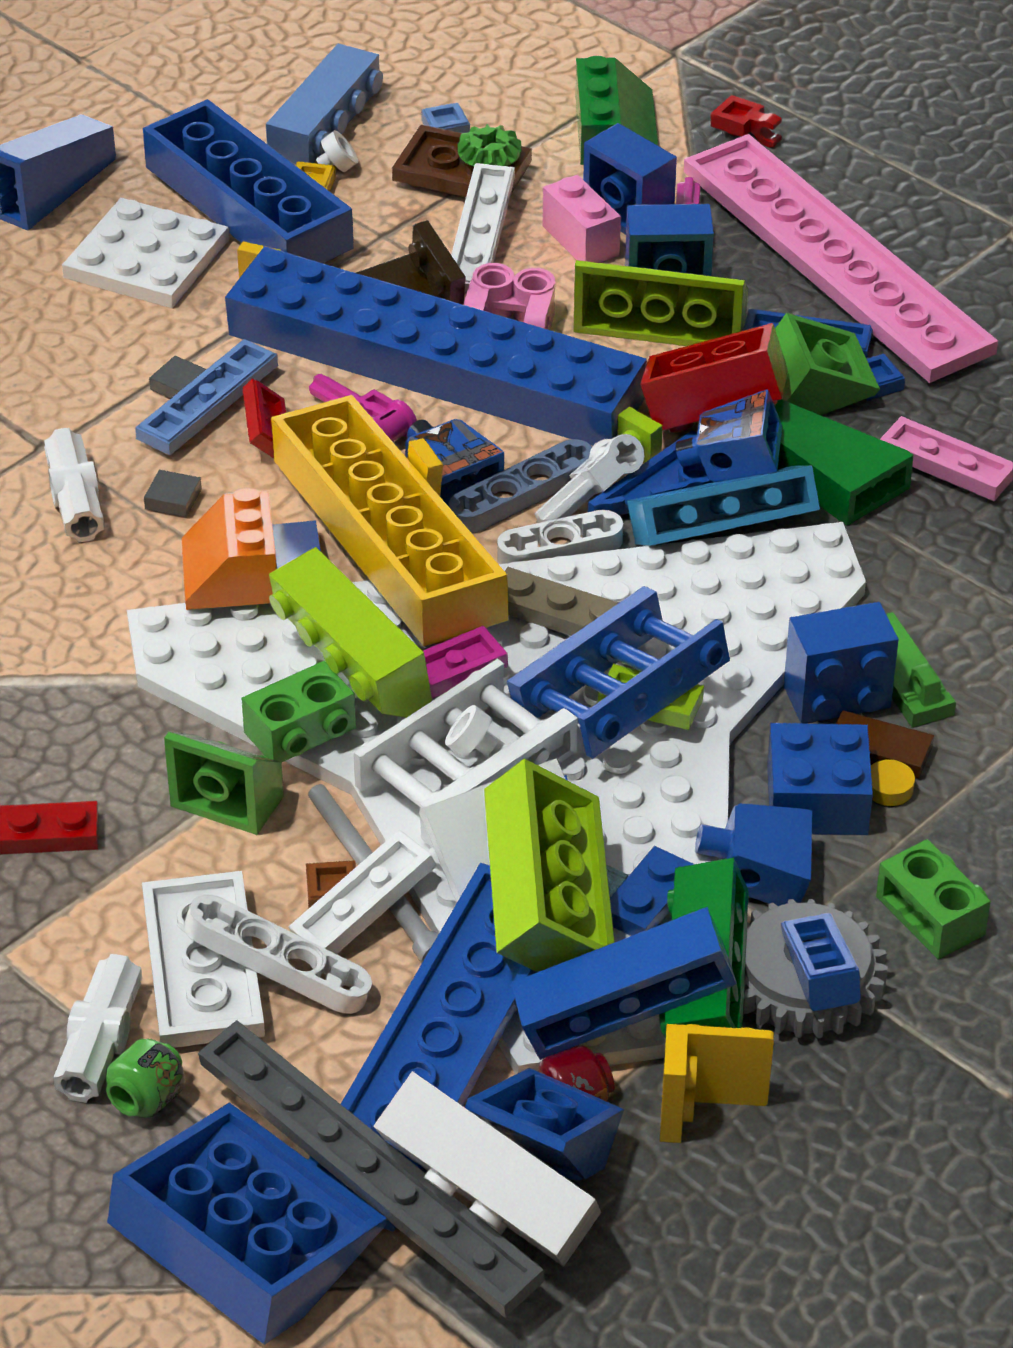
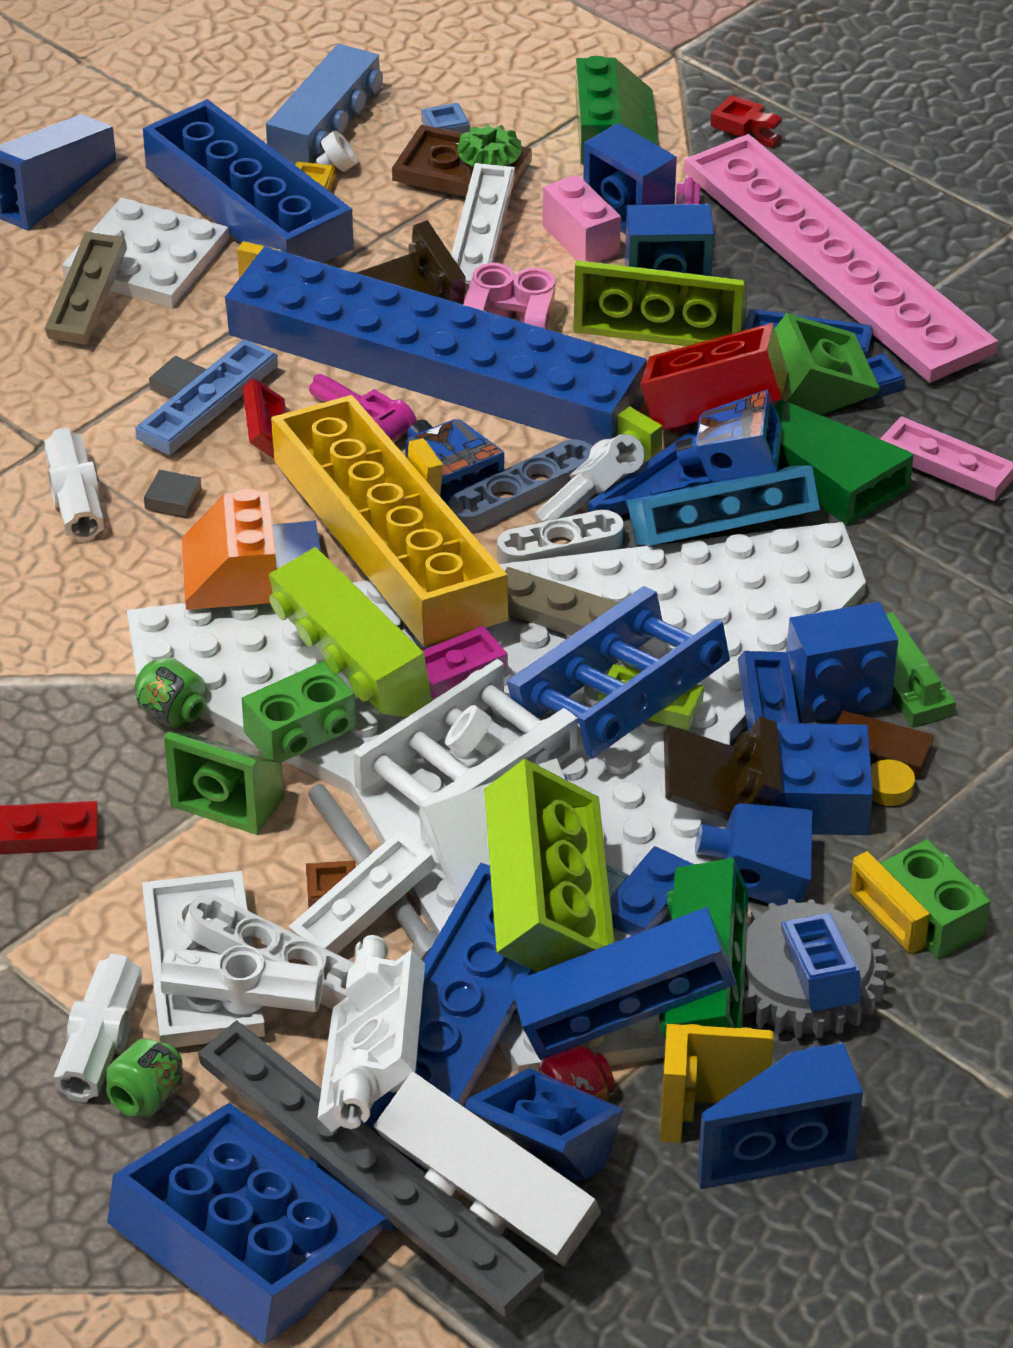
(86, 288): none -> dark tan plate
(170, 692): none -> bright green head
(242, 979): none -> white piece
(371, 1034): none -> white plate
(718, 775): none -> dark brown bracket
(767, 687): none -> blue plate
(783, 1119): none -> blue slope
(889, 902): none -> yellow tile

